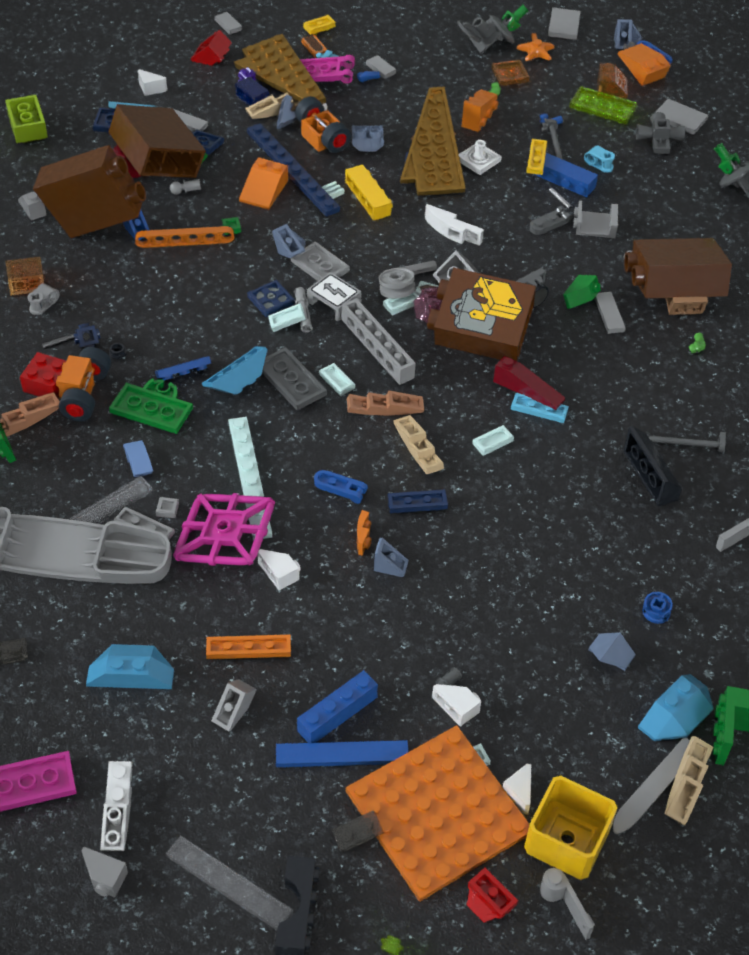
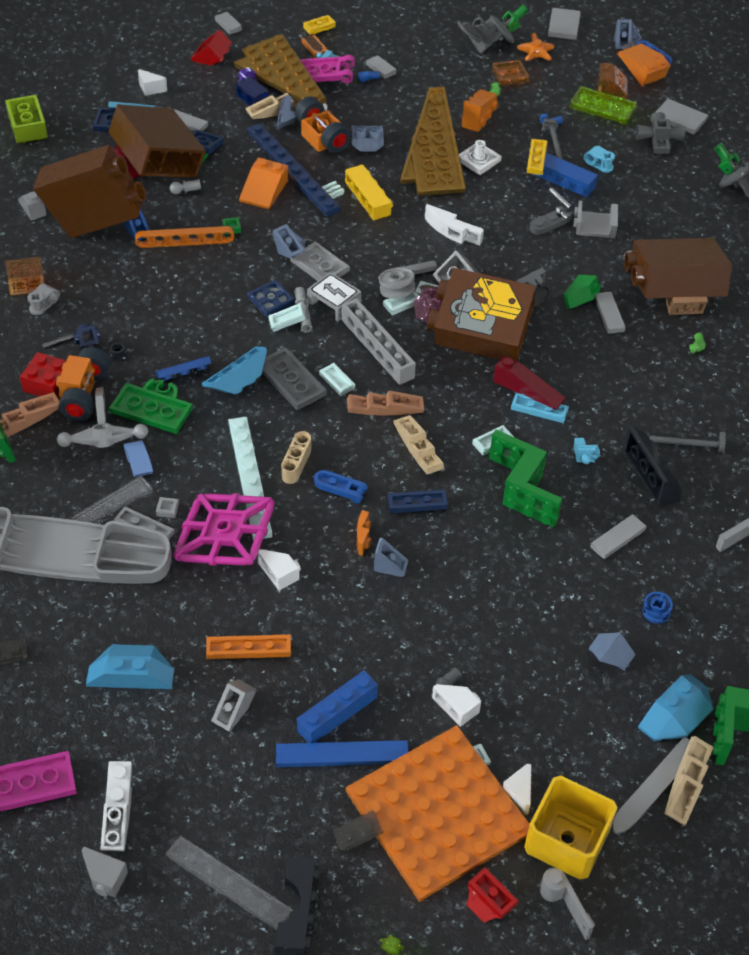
(103, 433): none -> light grey piece
(296, 457): none -> tan beam
(527, 470): none -> green bracket
(584, 452): none -> medium azure piece
(618, 536): none -> light grey tile

